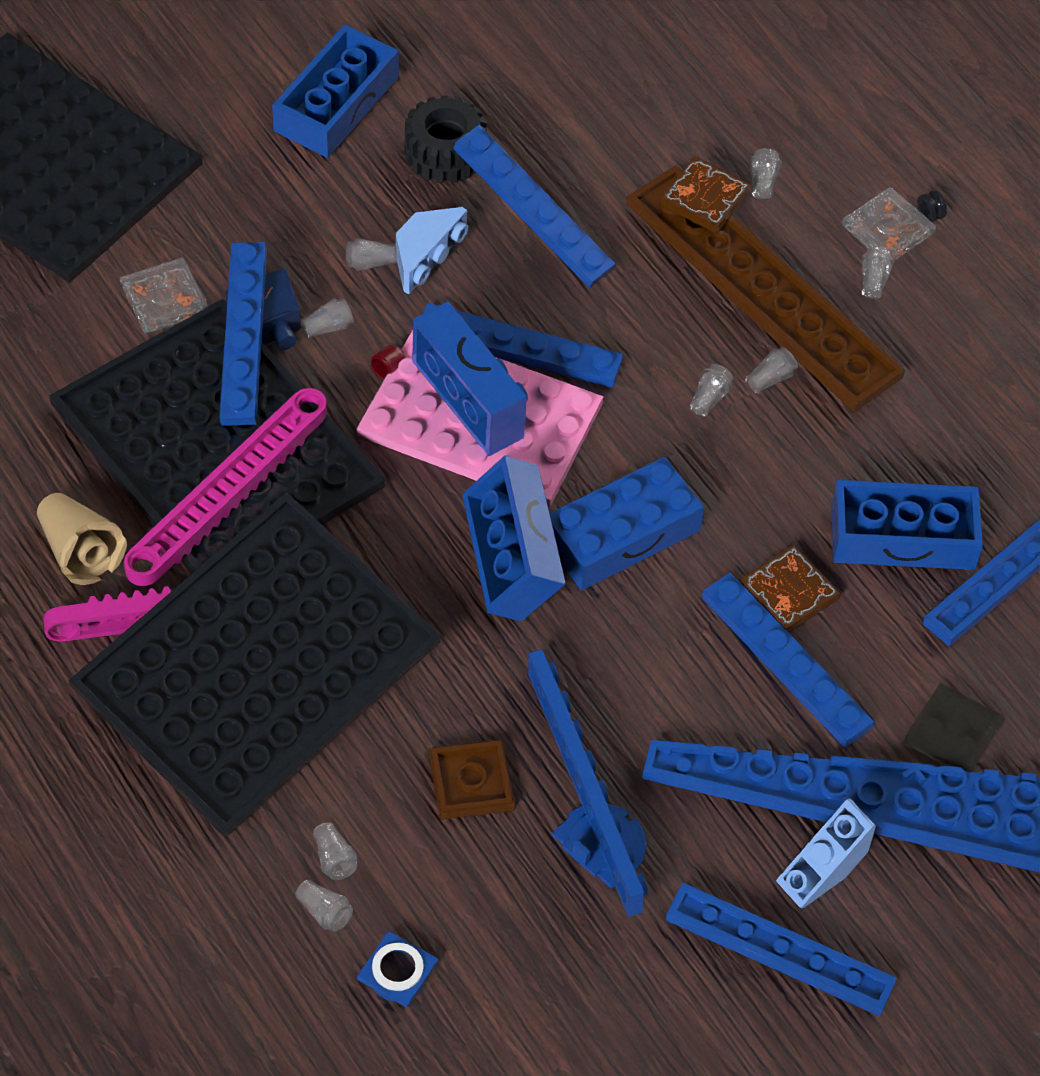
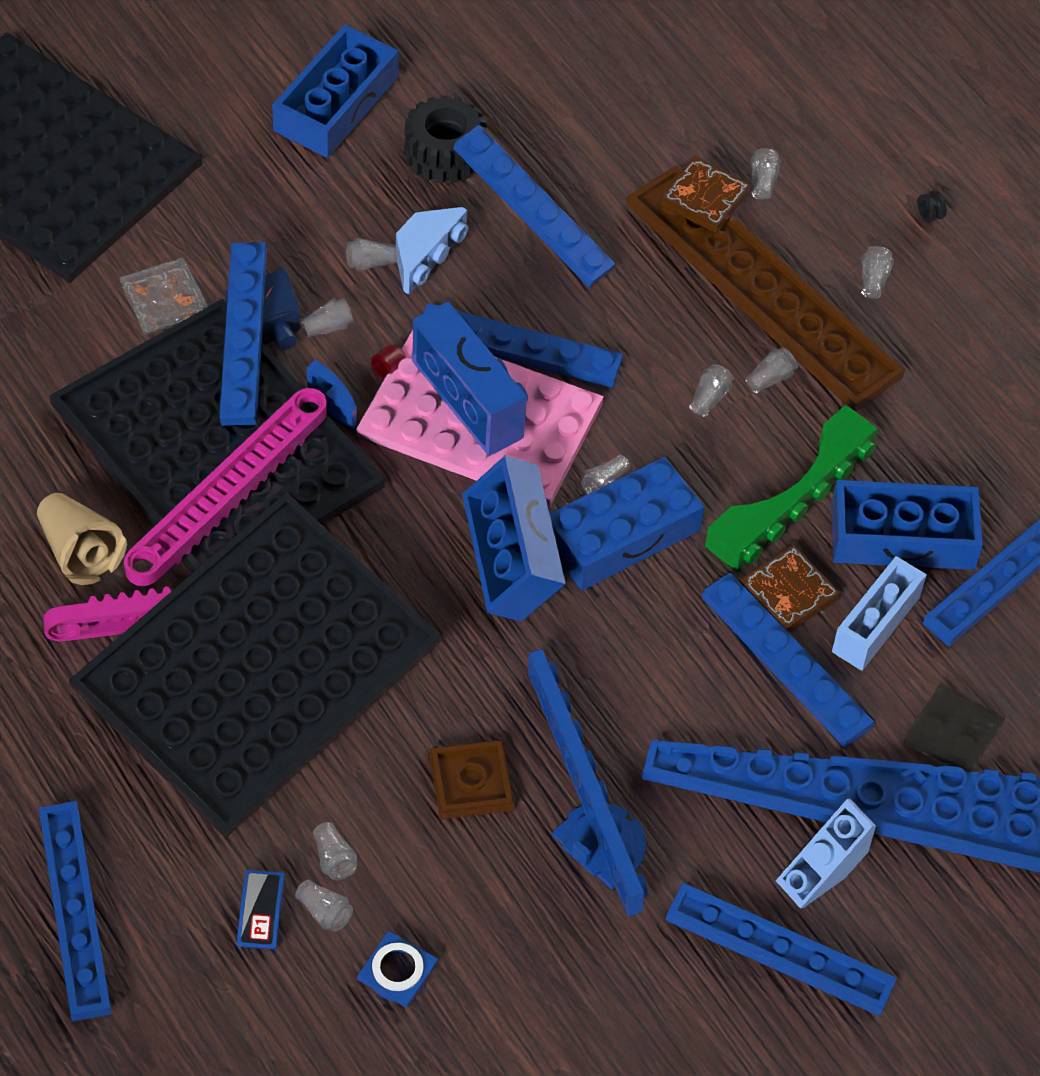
(74, 912): none -> blue plate
(260, 909): none -> slope
(339, 401): none -> blue slope
(605, 473): none -> clear cone
(746, 529): none -> green arch
(878, 613): none -> light blue brick
(889, 223): clear tile -> none

